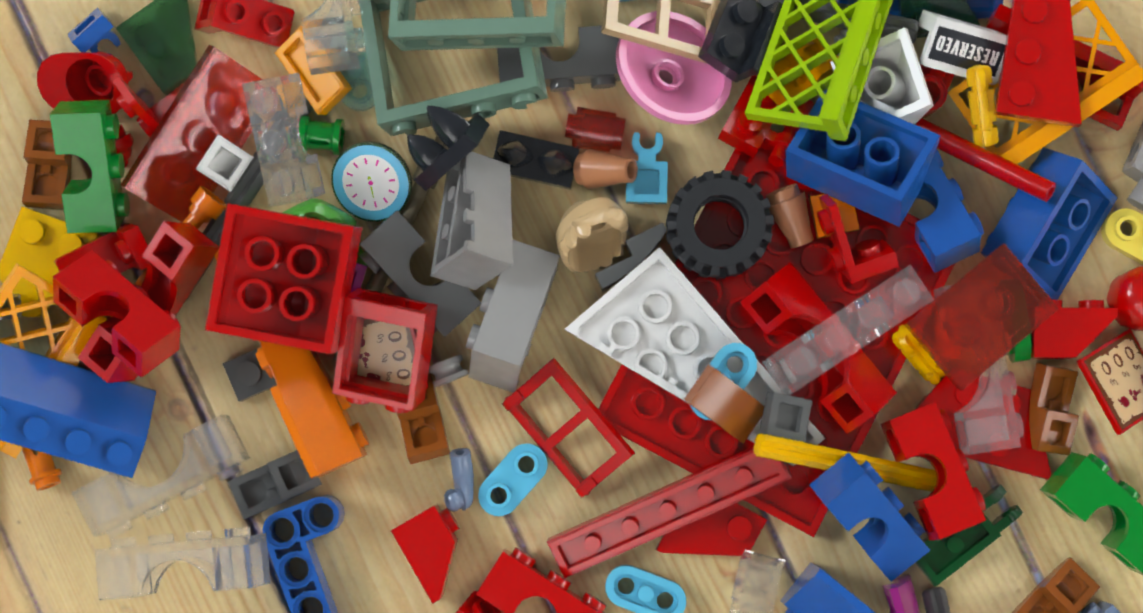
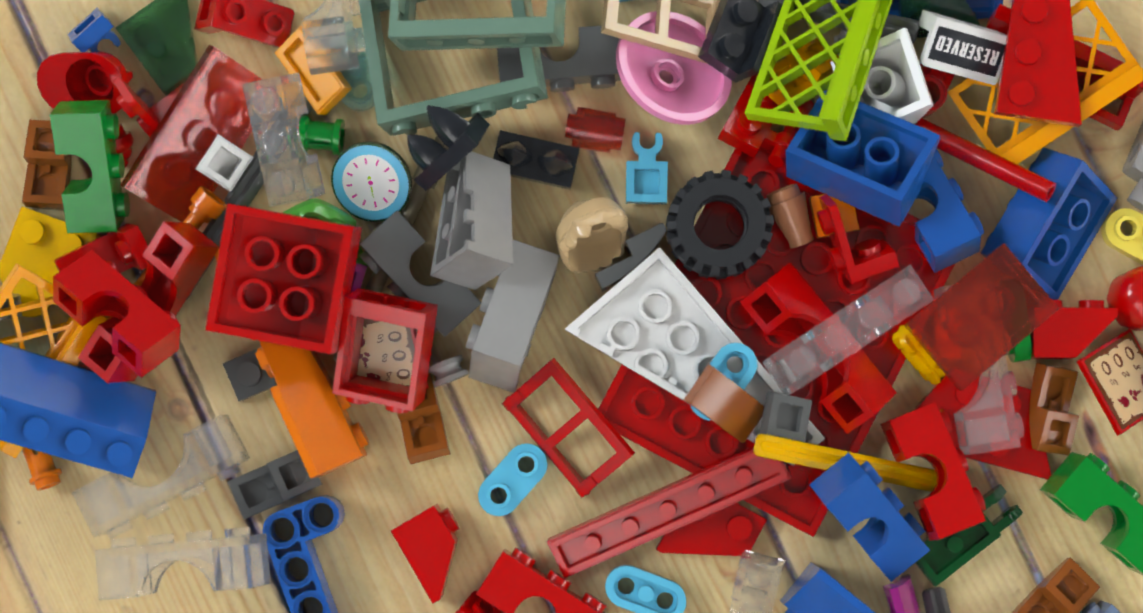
(463, 478): sand blue arm -> none
(600, 169): nougat cone -> none
(982, 105): yellow axle -> none

